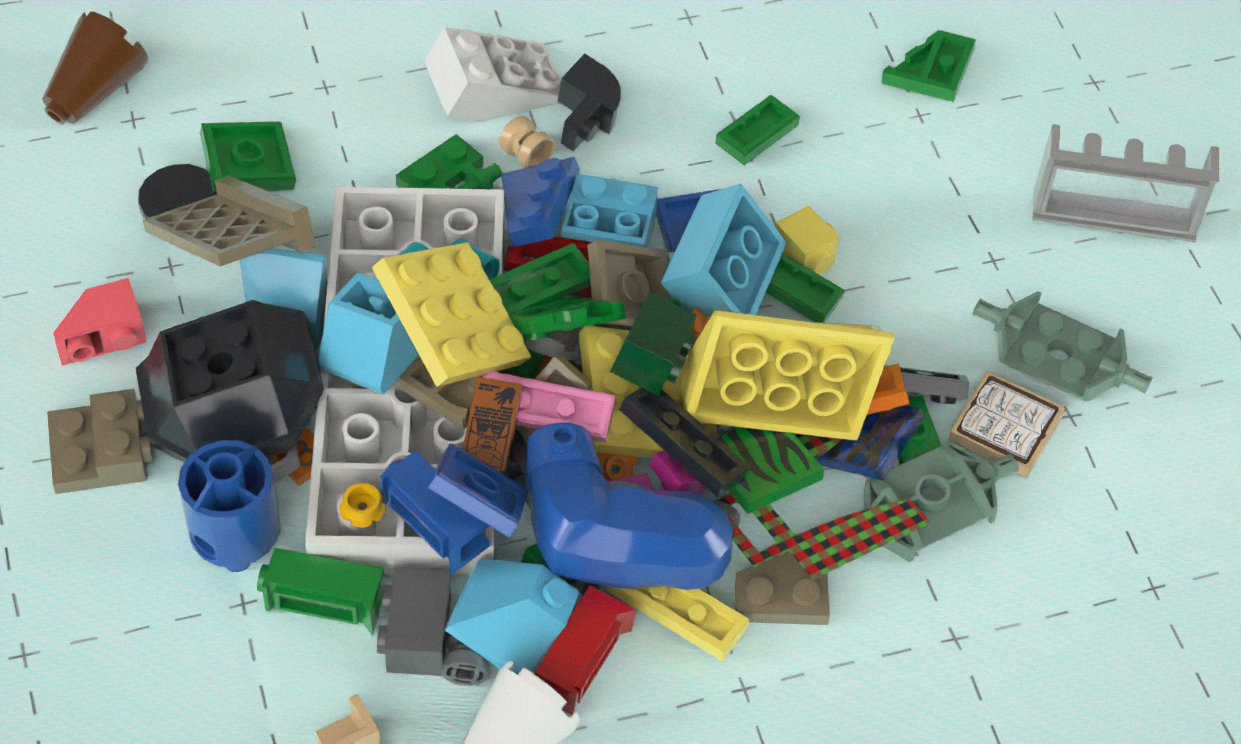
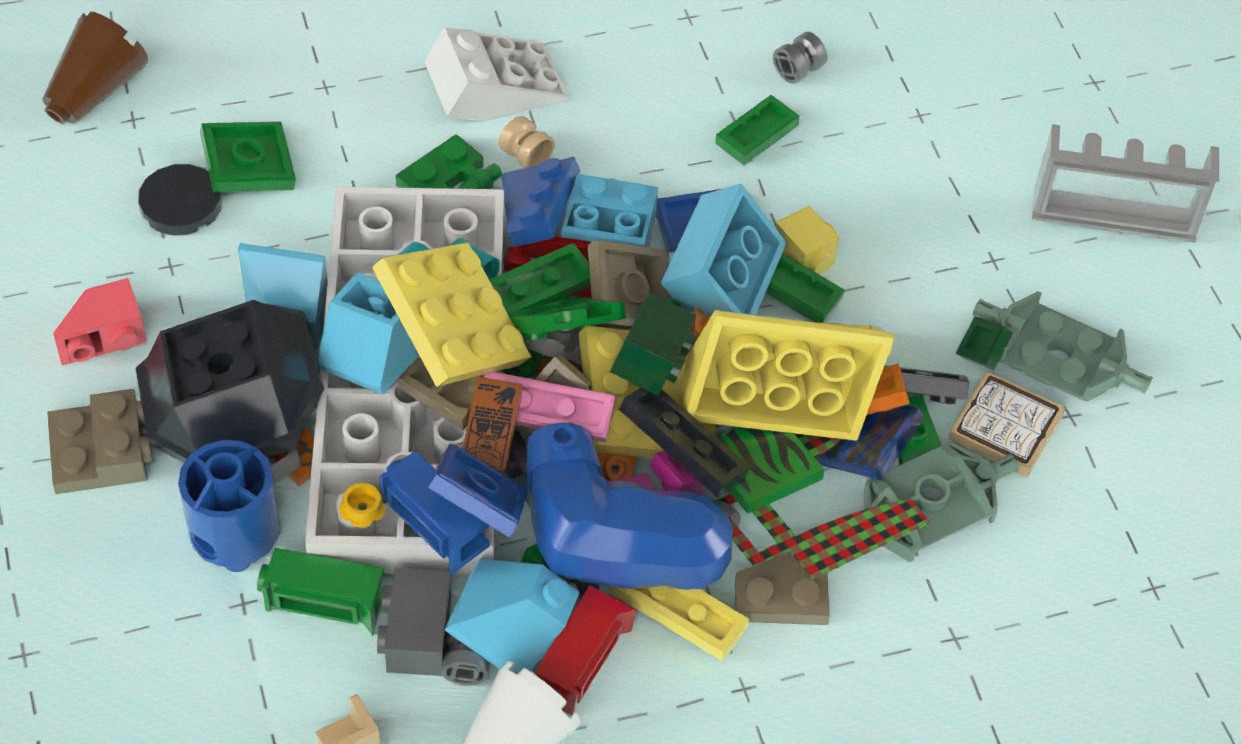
(235, 223): dark tan fence -> none
(592, 96): black brick -> none
(803, 55): none -> flat silver wheel
(933, 67): green wing -> none
(984, 343): none -> dark green tile

